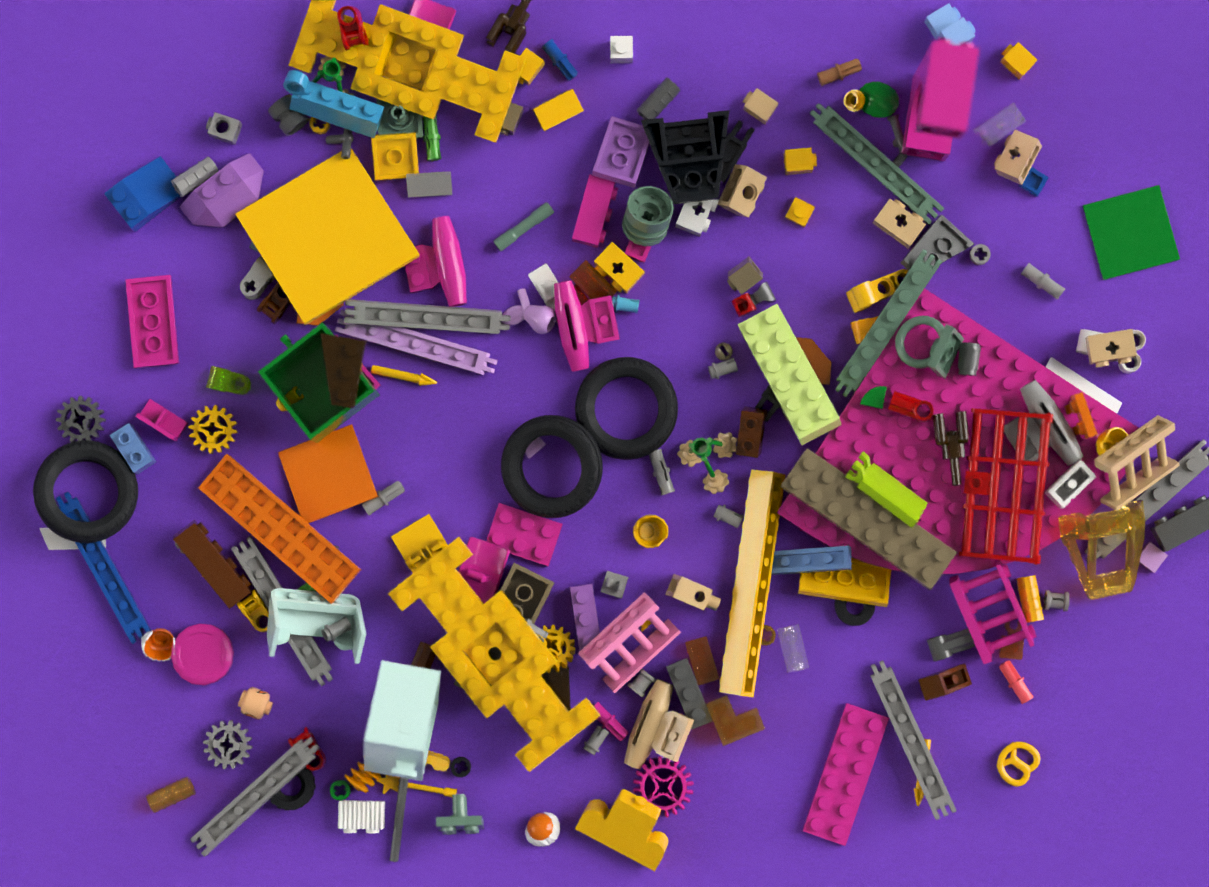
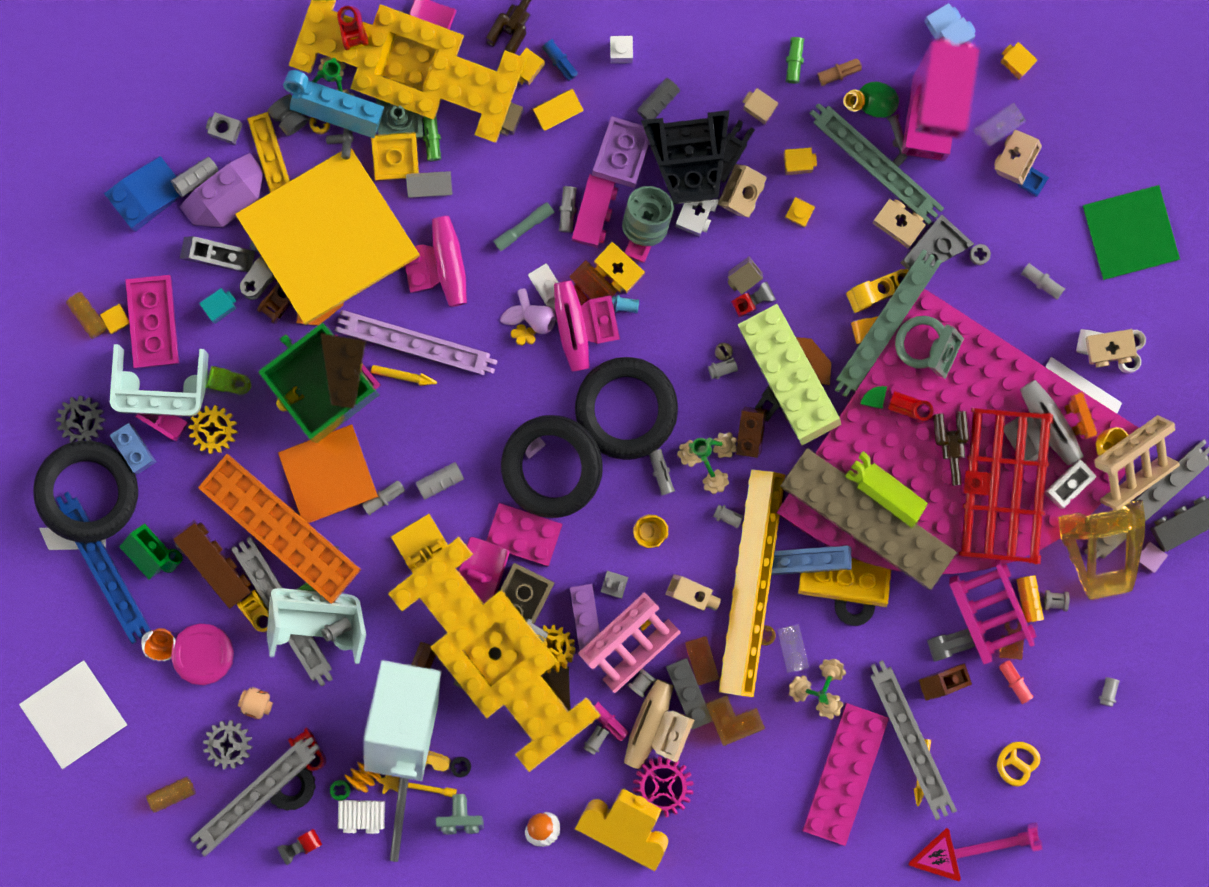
(73, 714): none -> white sticker
(86, 315): none -> clear yellow axle
(115, 319): none -> yellow tile
(127, 397): none -> light aqua windscreen
(150, 553): none -> green hinge
(216, 254): none -> slope
(219, 305): none -> teal brick
(268, 151): none -> yellow tile
(305, 844): none -> leg
(426, 316): light grey hinge -> none
(439, 480): none -> light grey axle
(523, 335): none -> yellow plant
(567, 209): none -> light grey pin
(794, 60): none -> bright green pin
(828, 704): none -> tan plant
(941, 856): none -> dark pink piece
(968, 358): dark grey piece -> none
(1109, 692): none -> light grey pin

